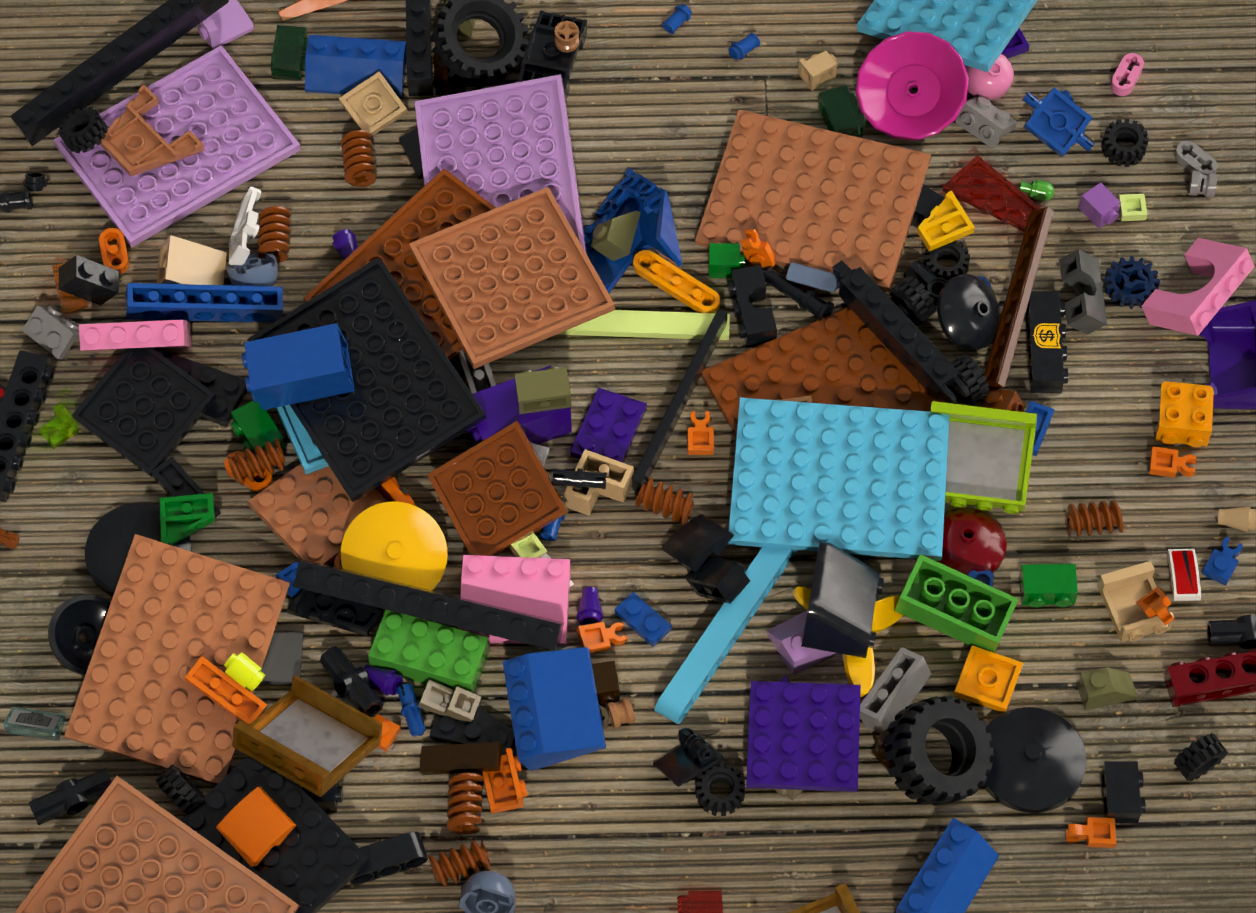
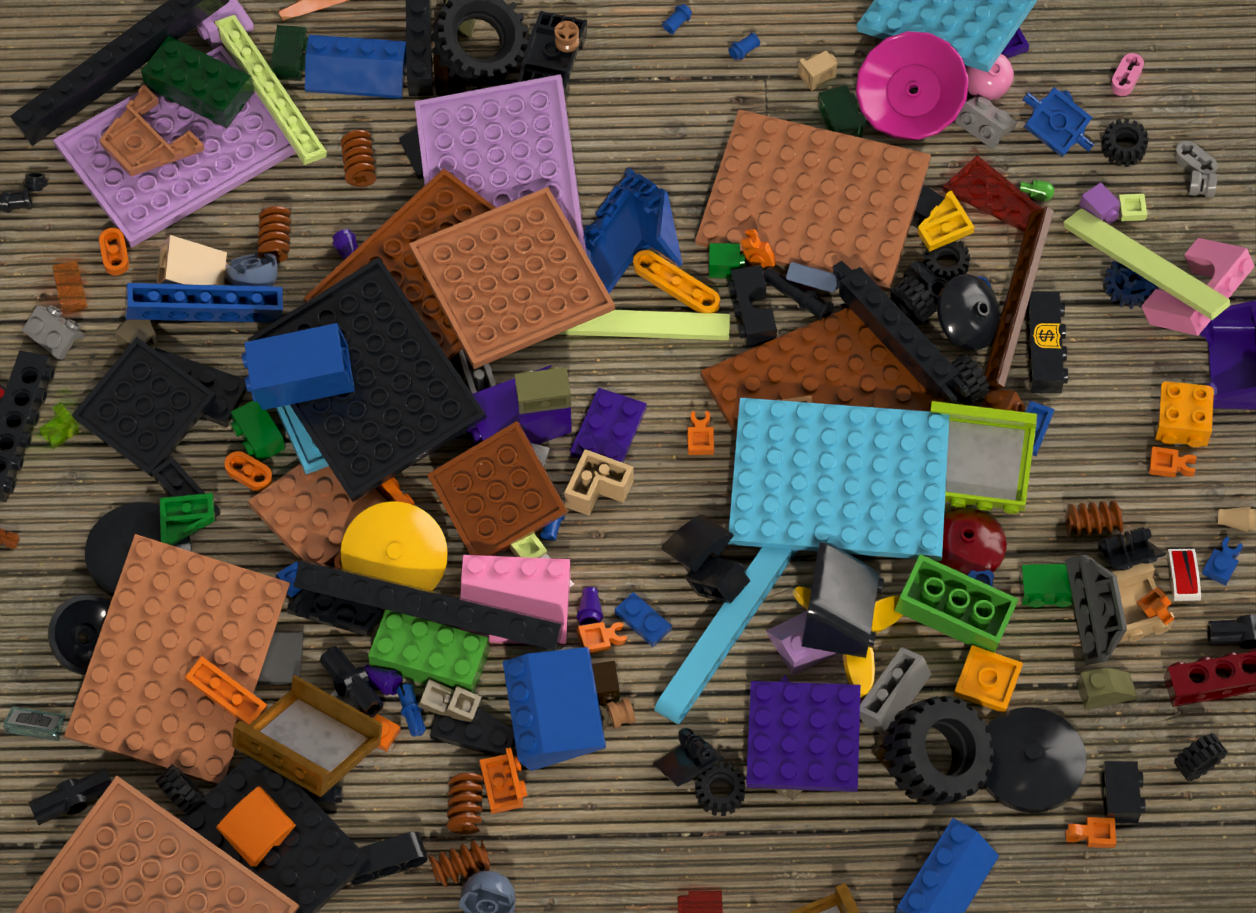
(83, 130): black tyre -> none
(88, 280): black brick -> none
(135, 335): bright pink arch -> none
(197, 81): none -> dark green brick
(244, 228): white plate -> none
(244, 671): neon yellow brick -> none
(257, 462): dark orange piece -> none
(270, 90): none -> yellowish green tile
(373, 104): tan plate -> none
(460, 758): dark brown tile -> none
(579, 479): black pin -> none
(616, 235): olive slope -> none
(665, 501): dark orange piece -> none
(679, 400): black tile -> none
(1087, 309): dark grey arch -> none
(1096, 607): none -> dark grey wedge
(1135, 551): none -> black hinge
(1147, 264): none -> yellowish green tile

